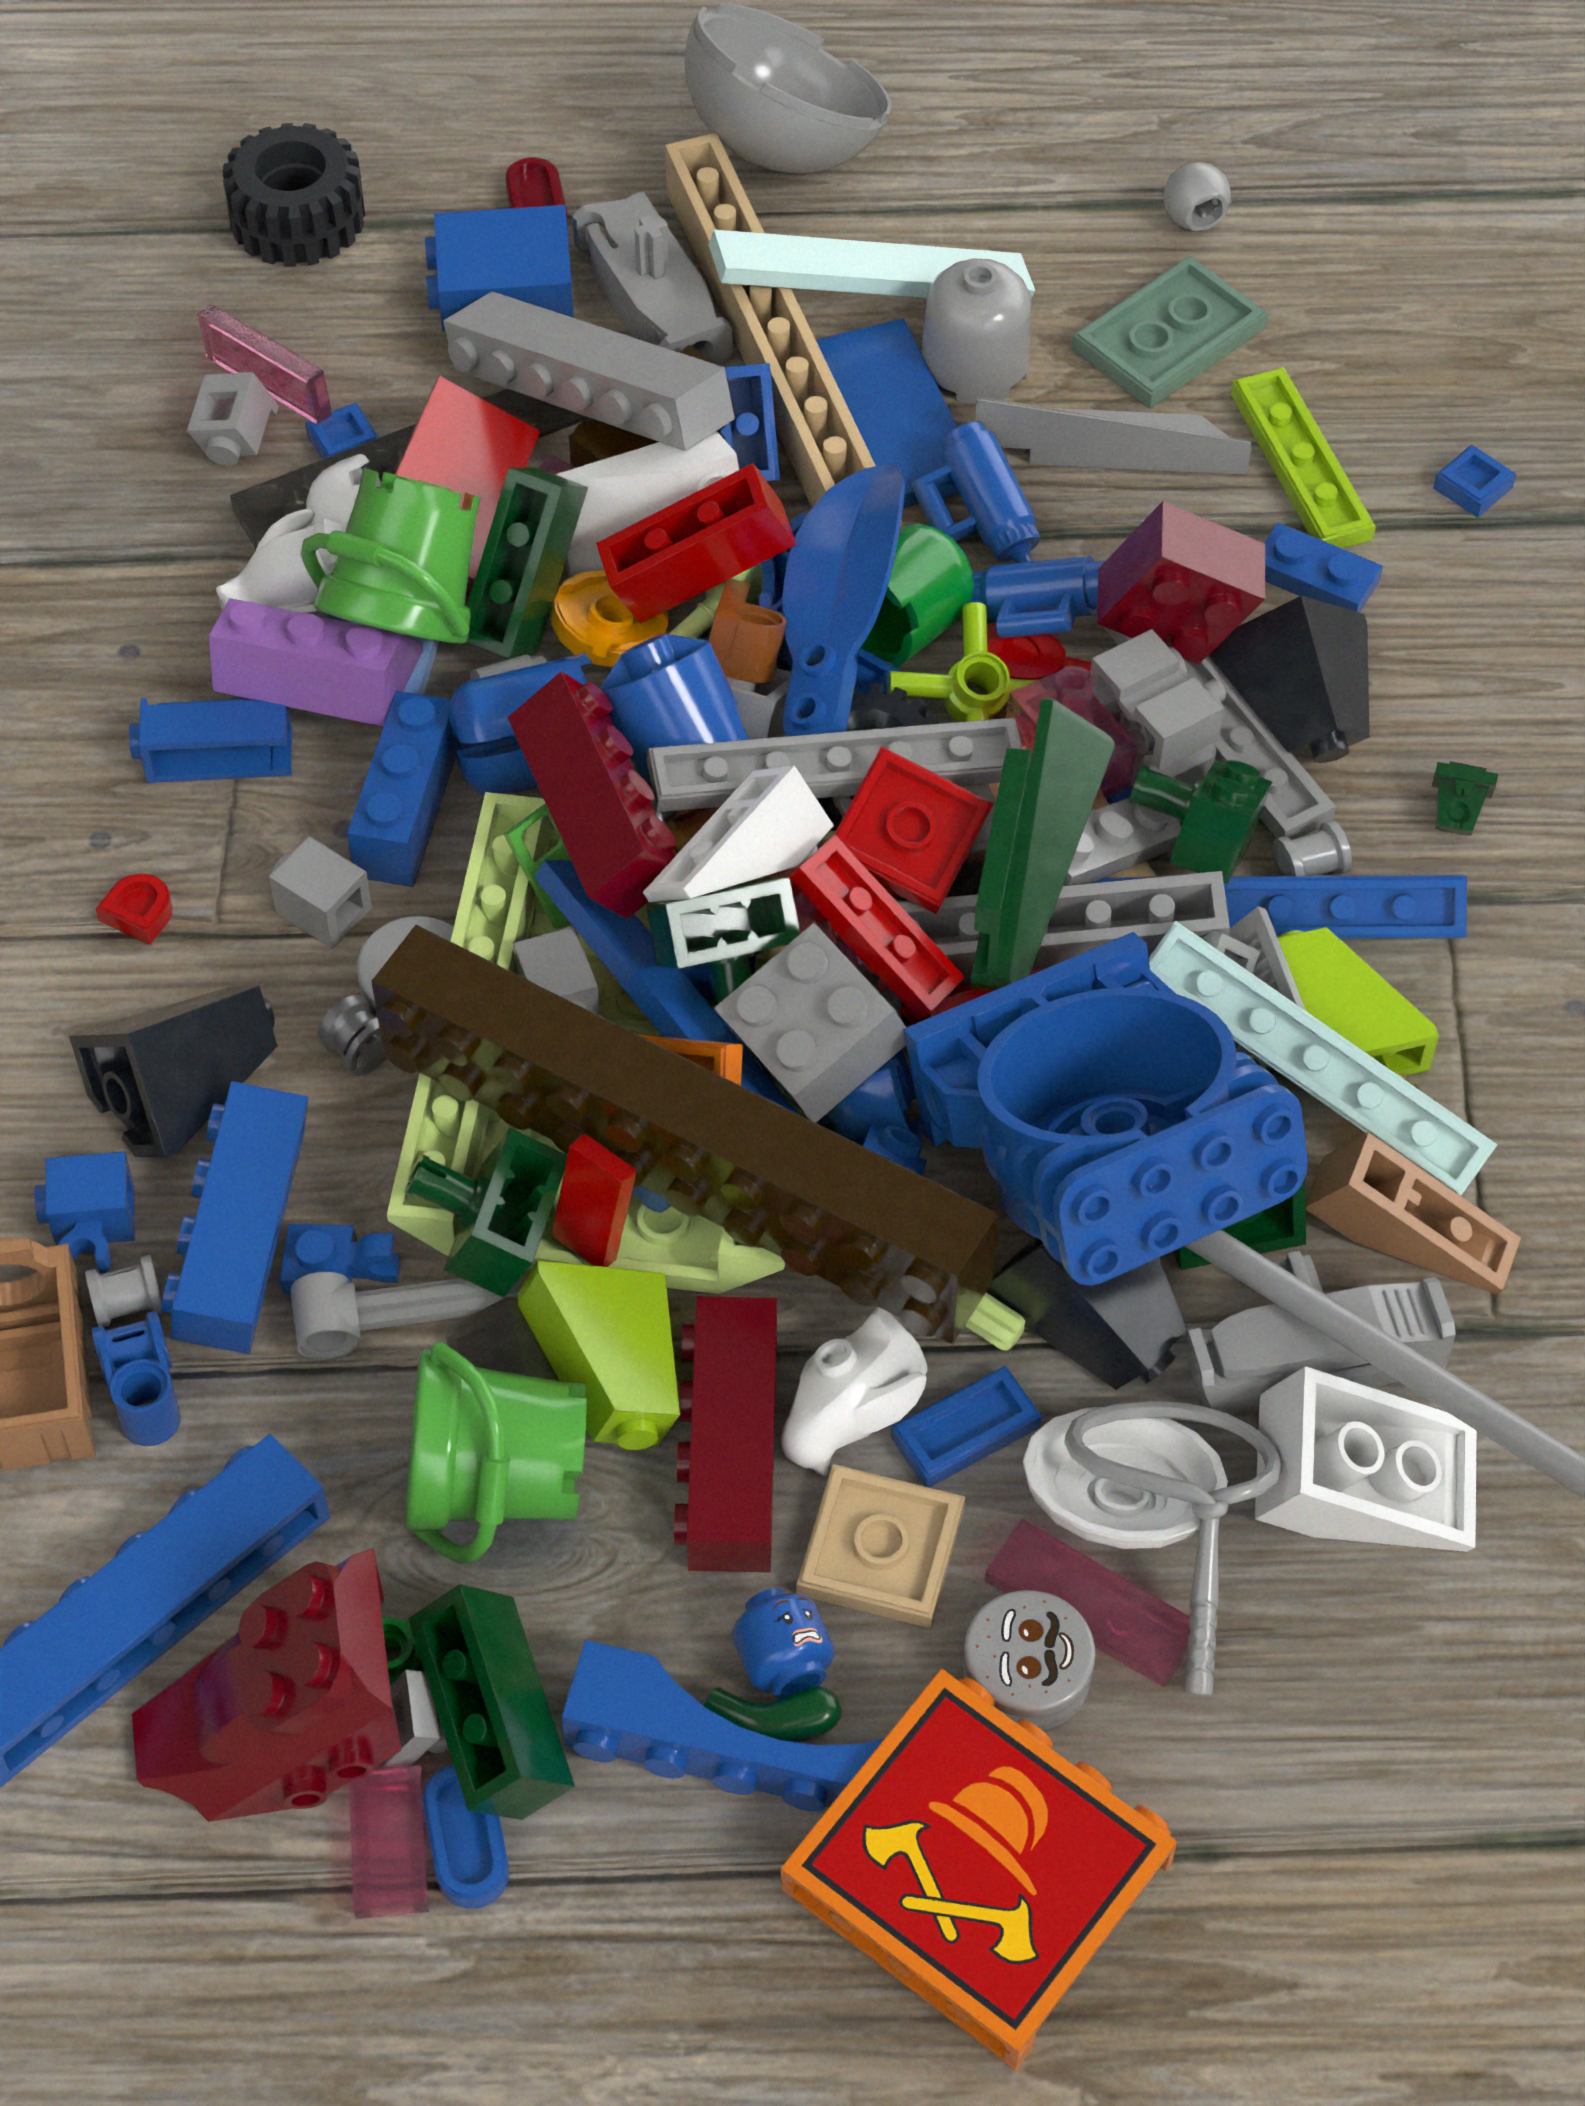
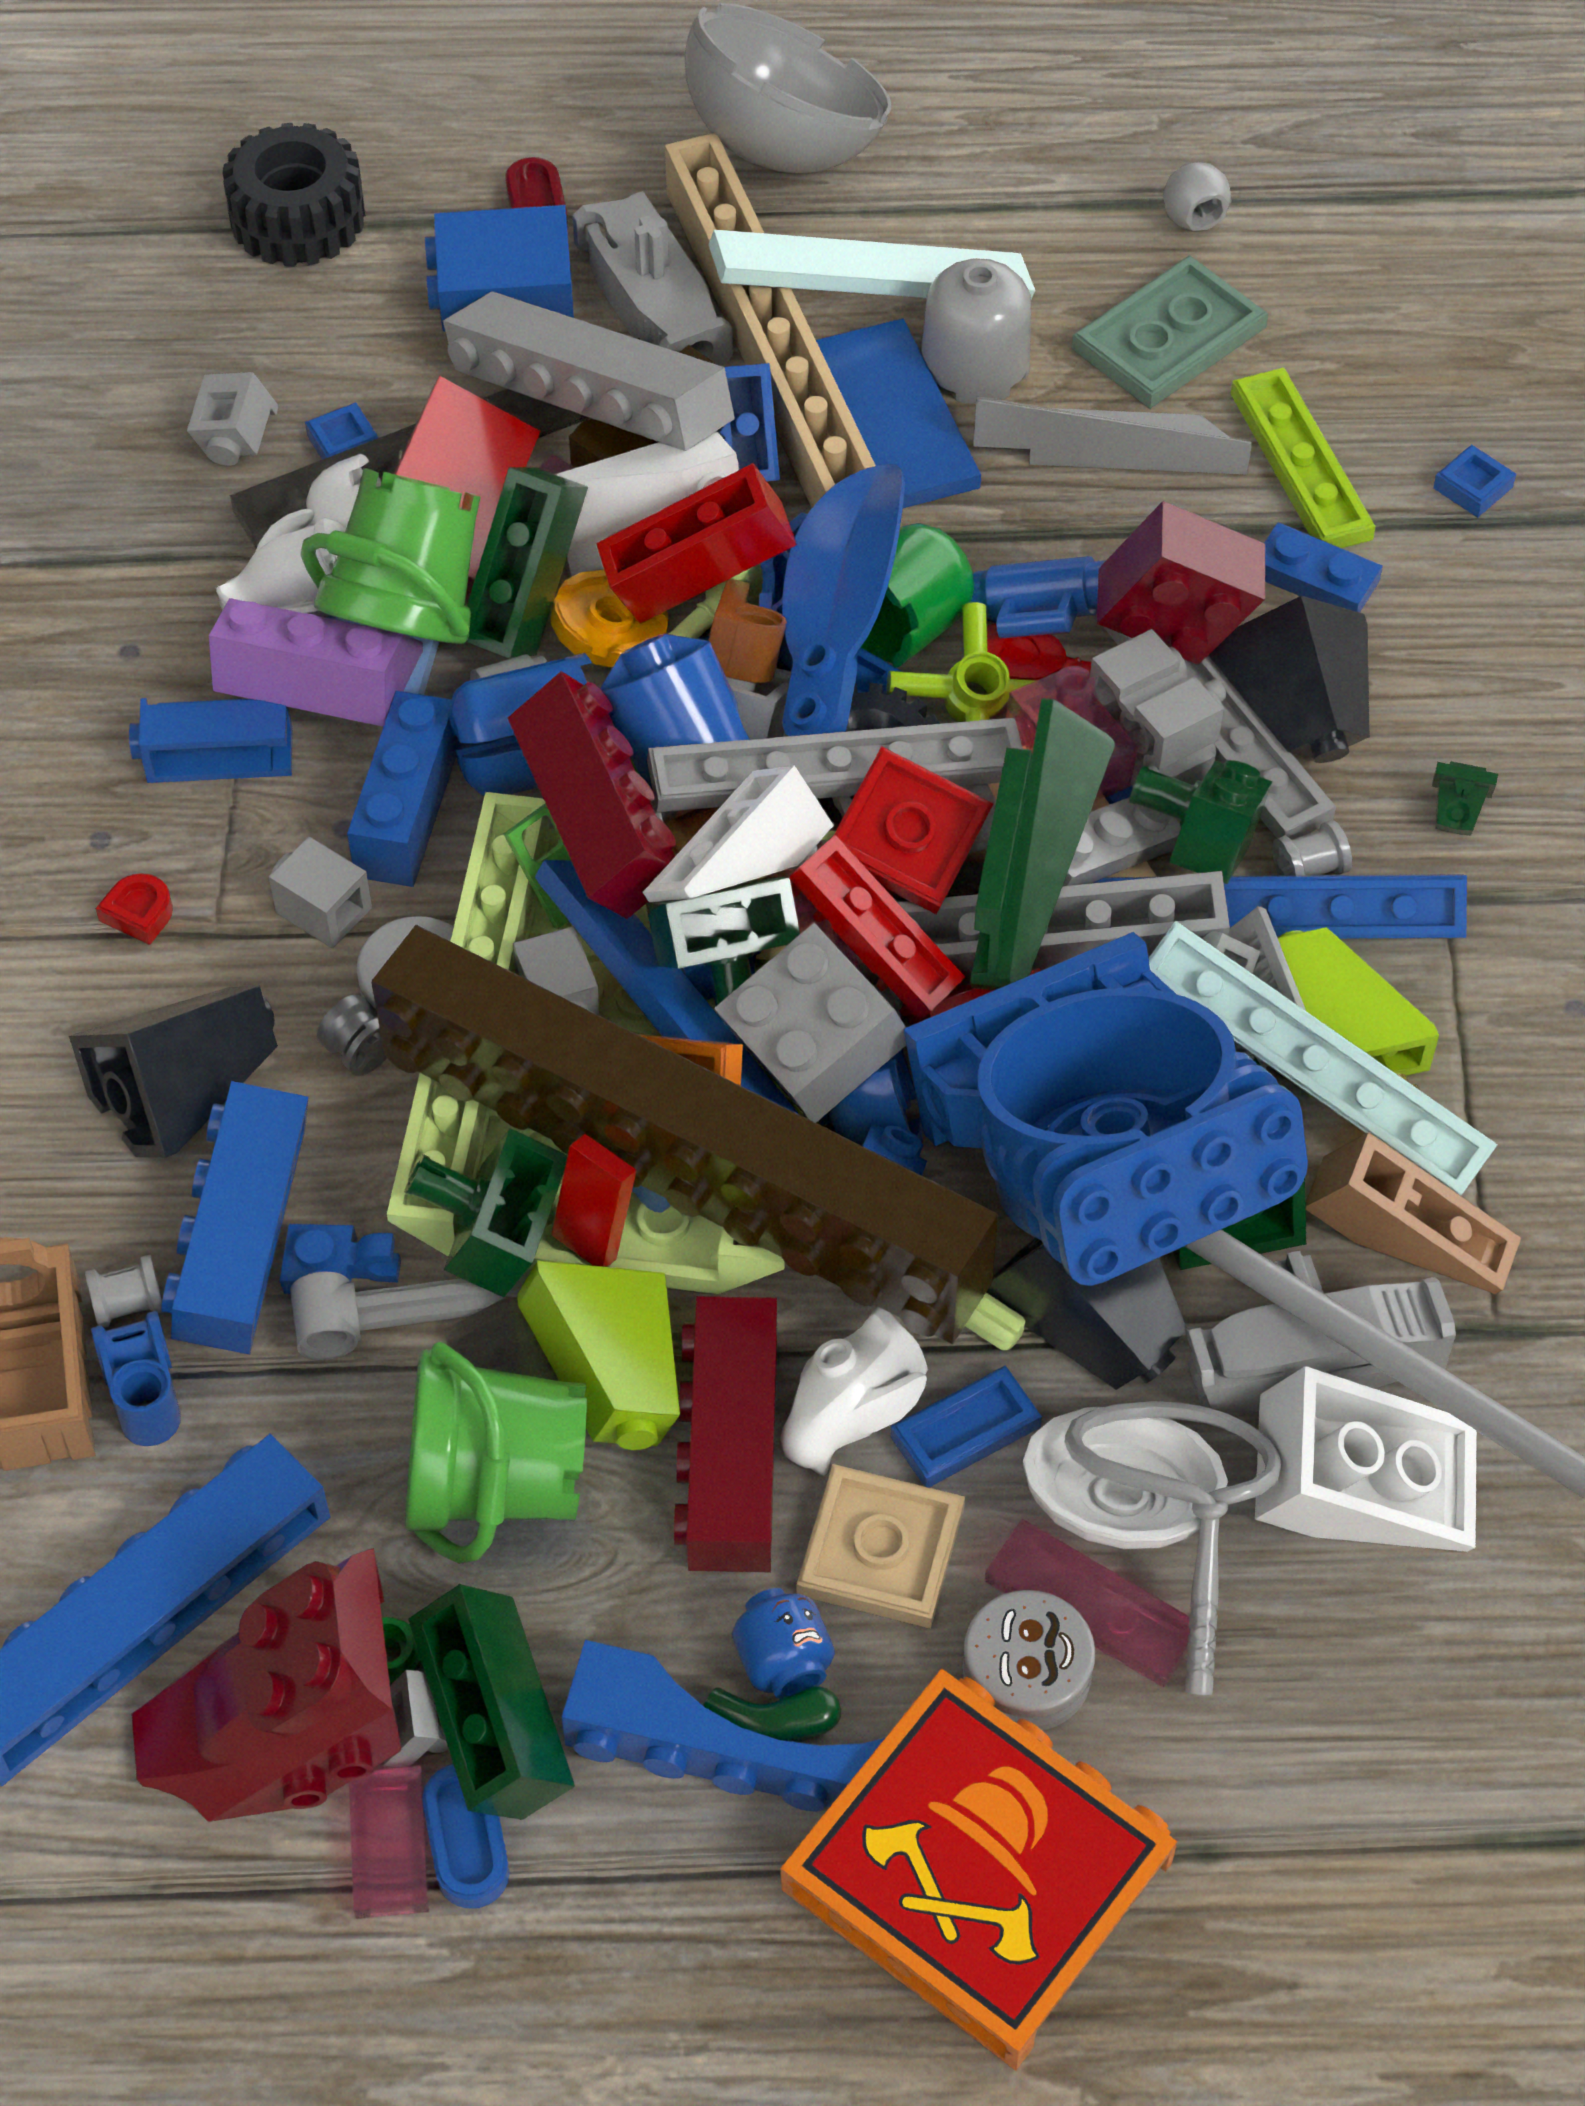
(88, 1203): blue brick -> none
(281, 371): clear pink tile -> none
(988, 491): blue piece -> none

